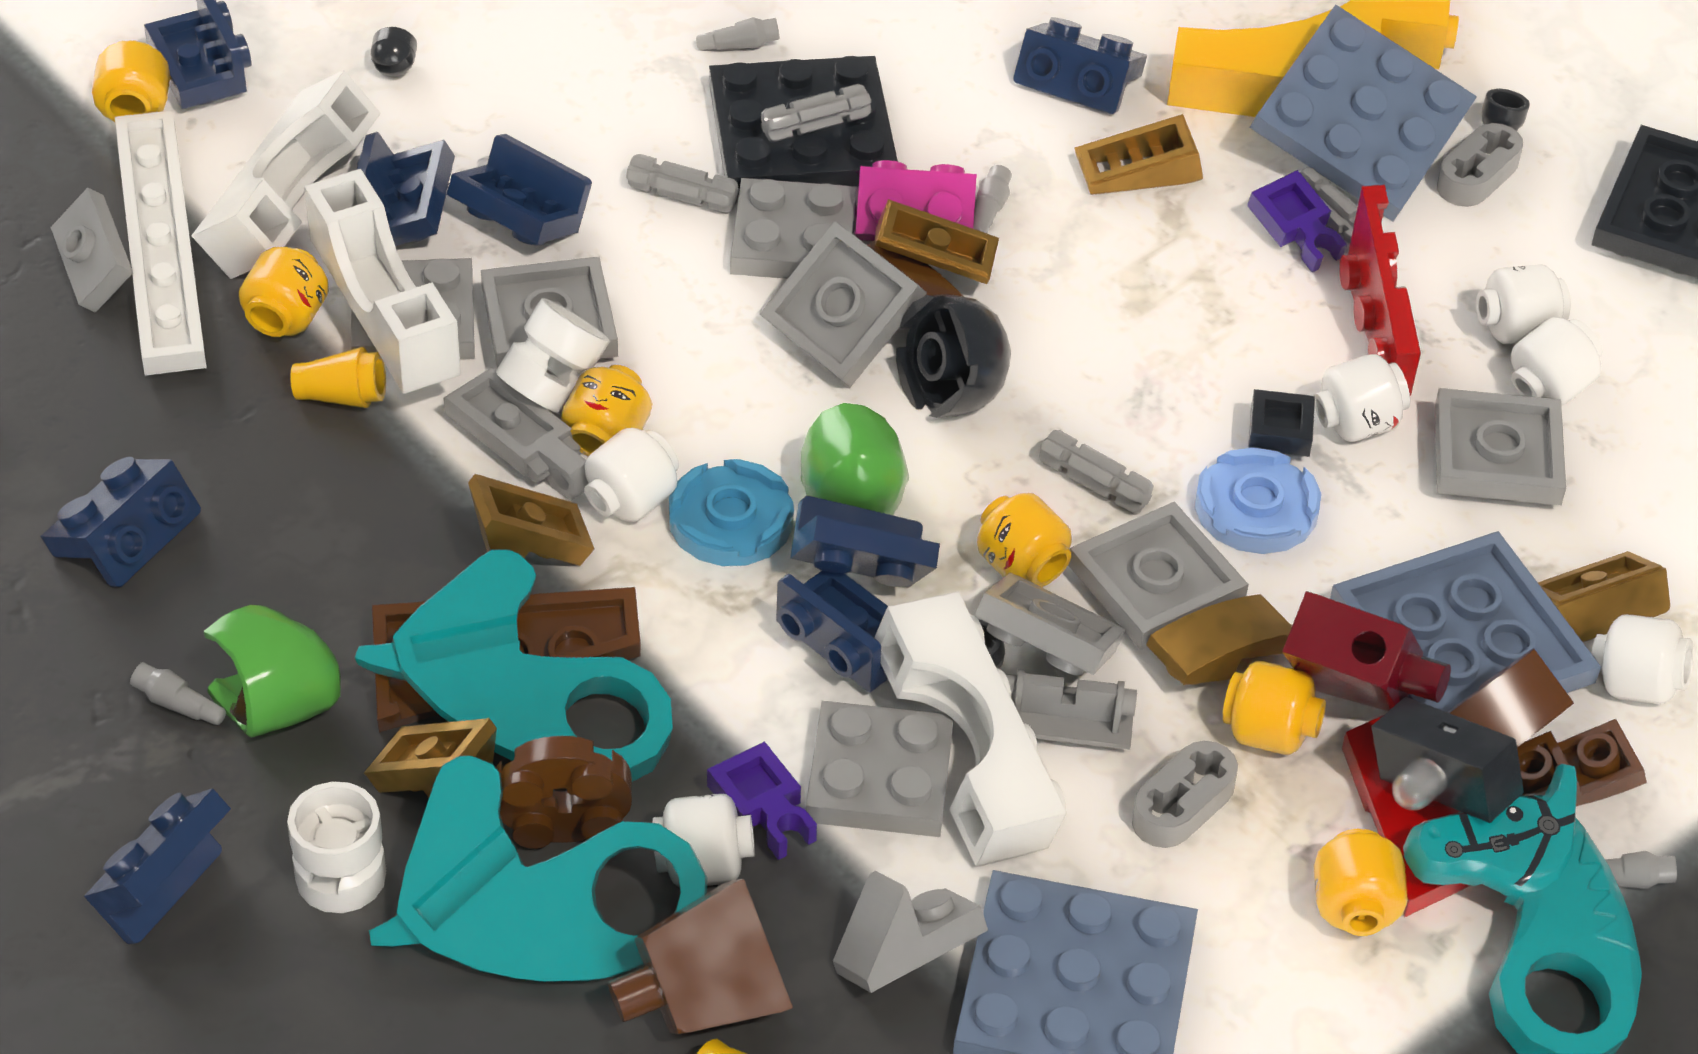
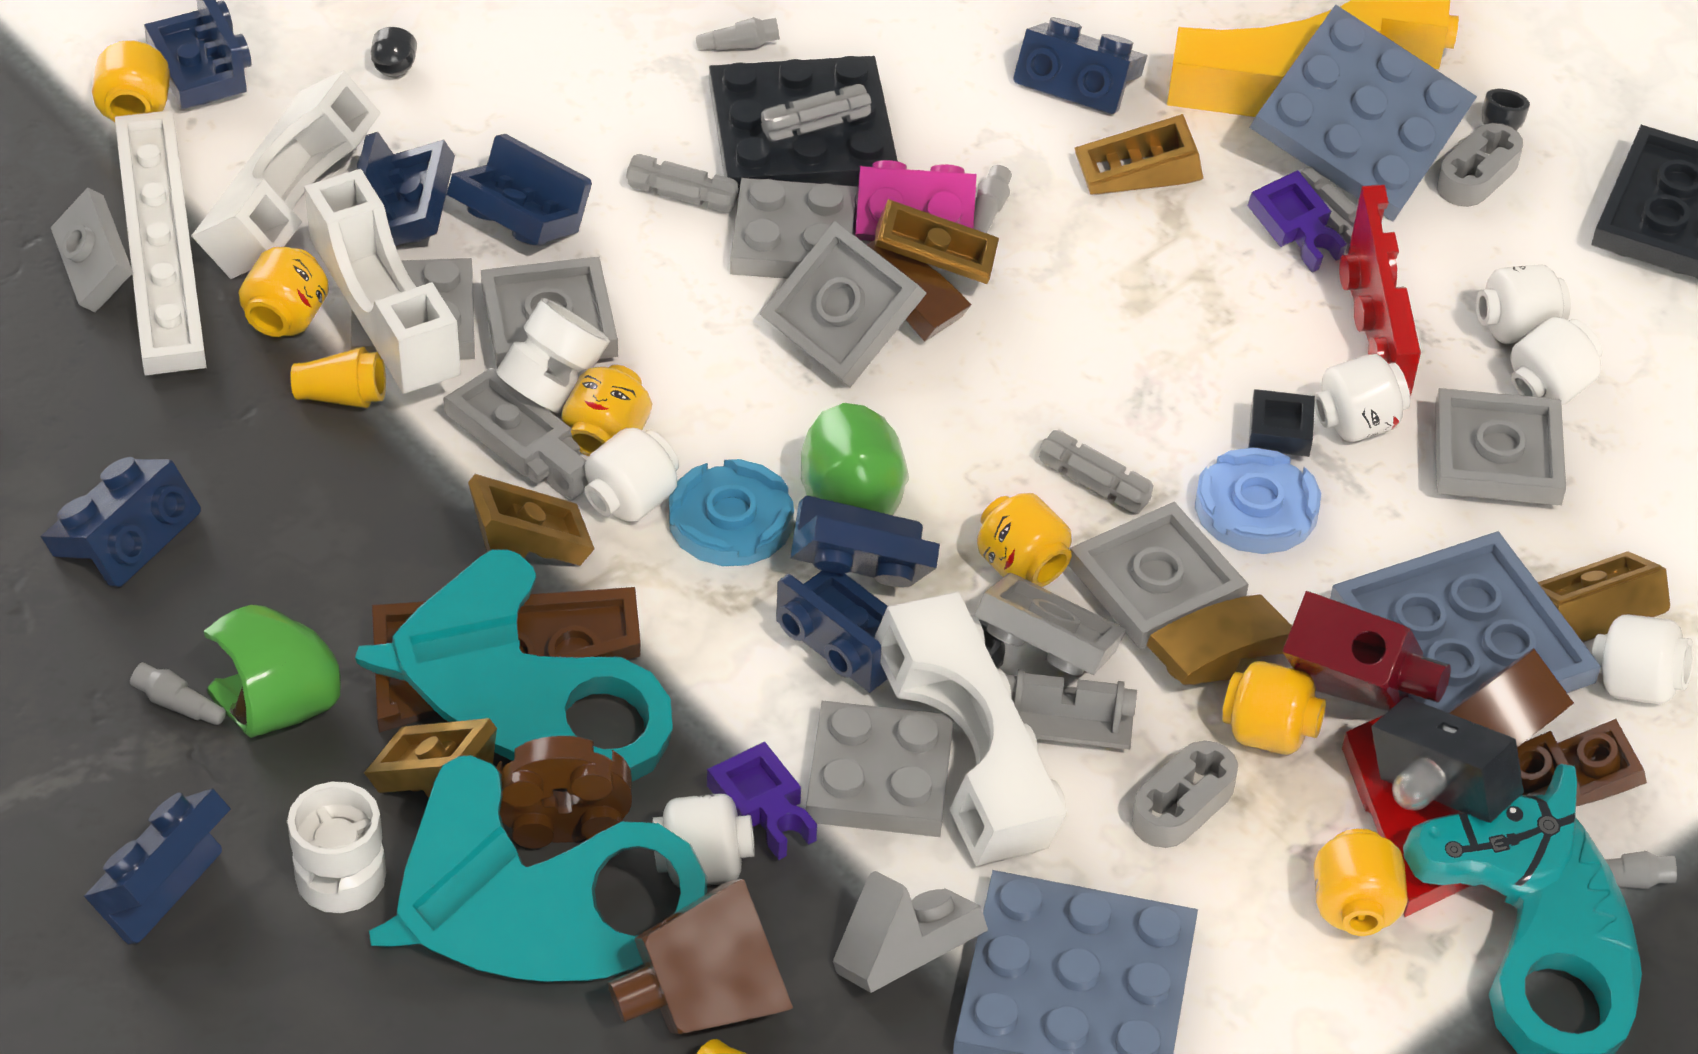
(952, 355): black cylinder -> none

